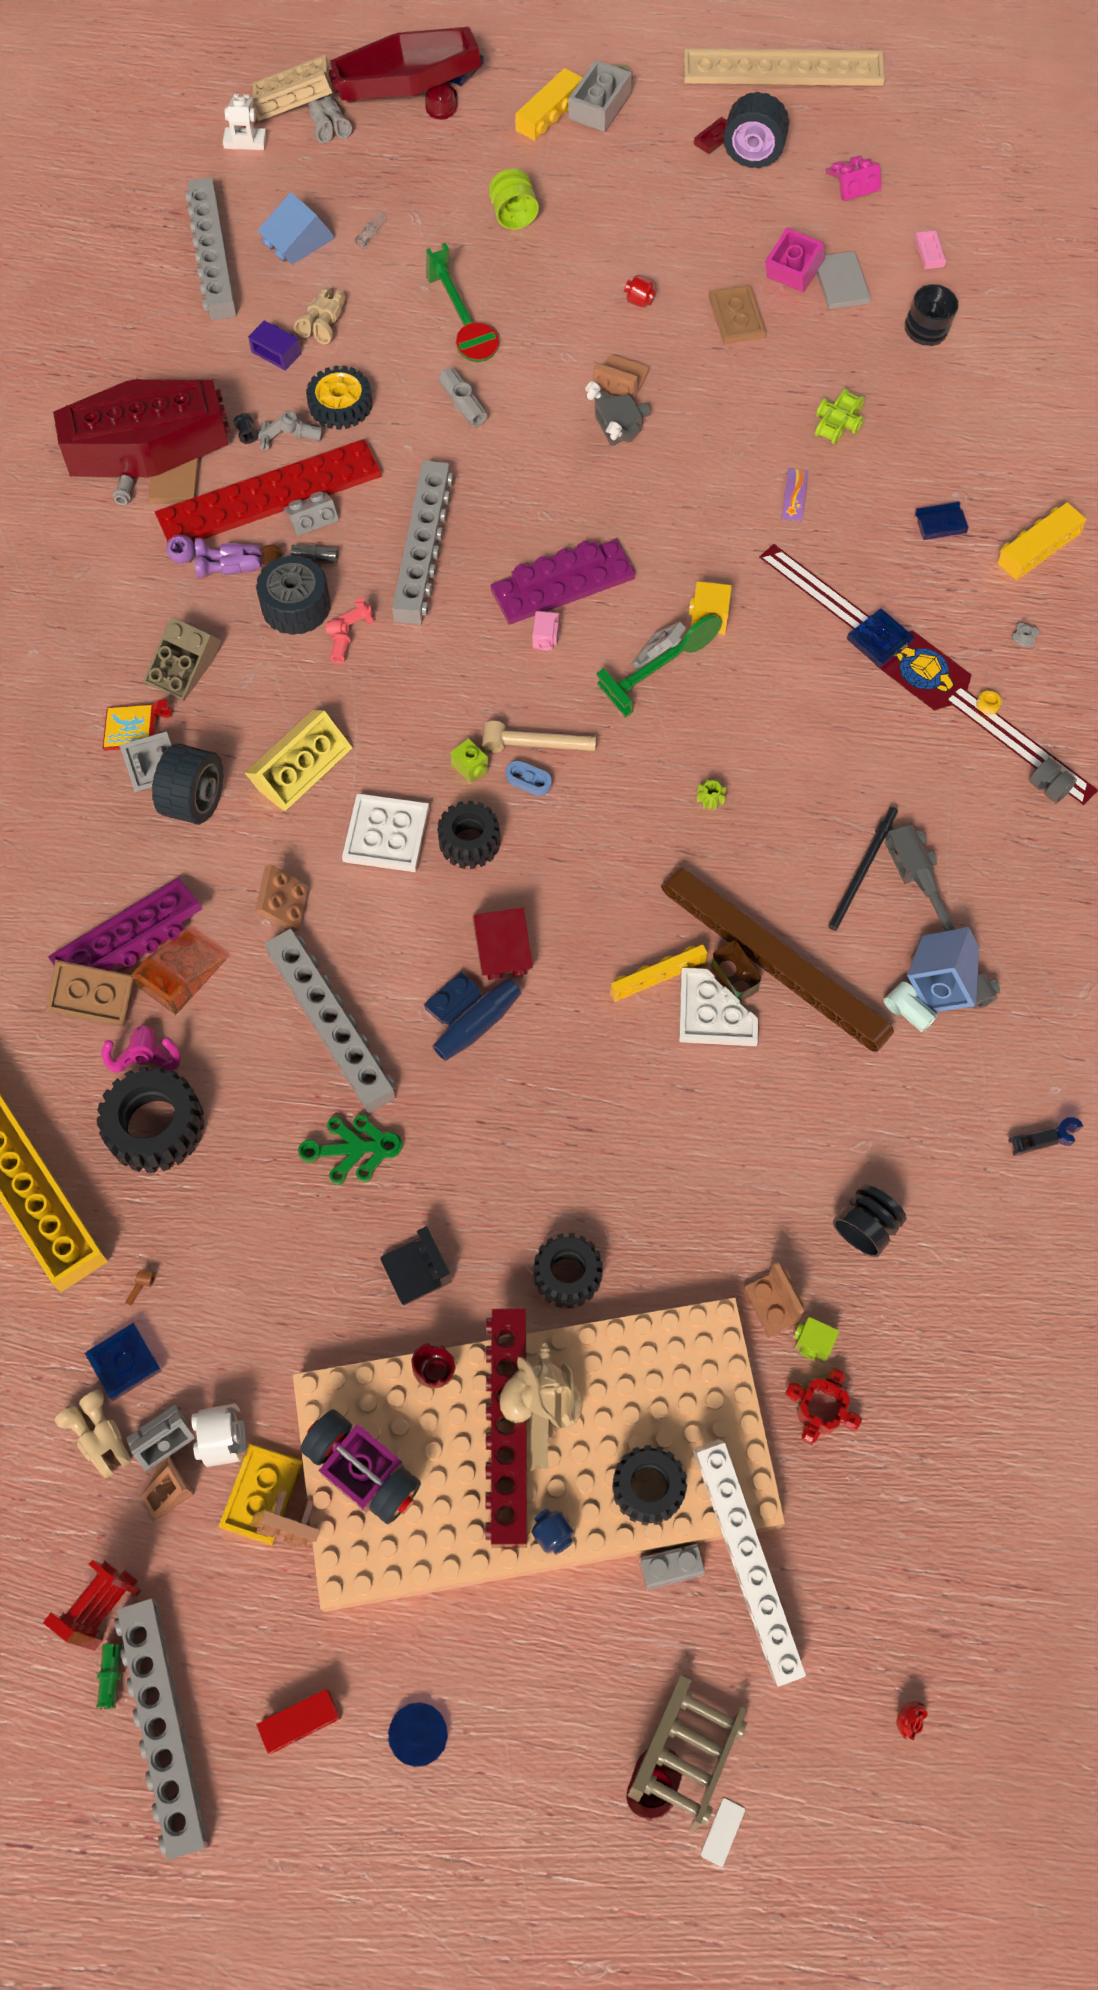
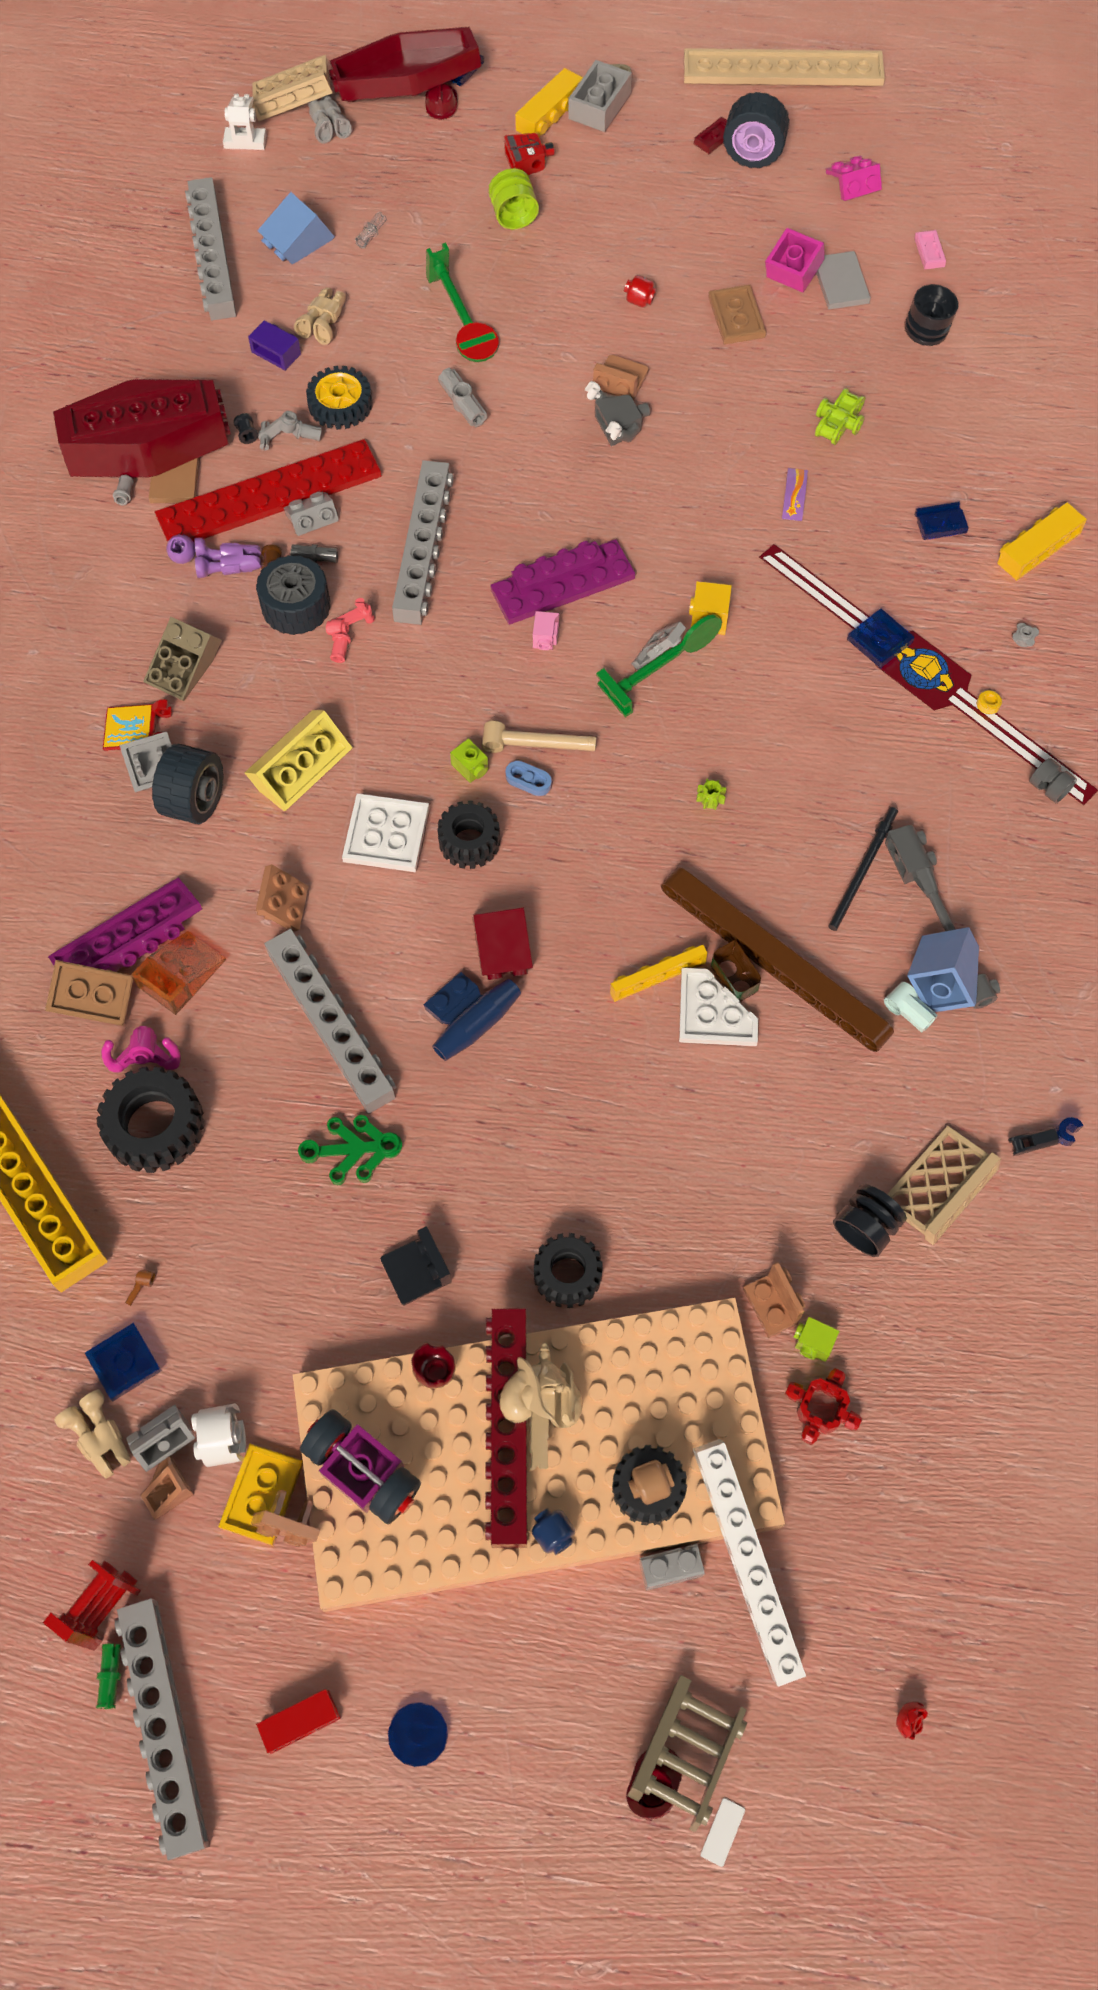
(527, 152): none -> red torso
(651, 1482): none -> medium nougat head
(963, 1192): none -> tan fence

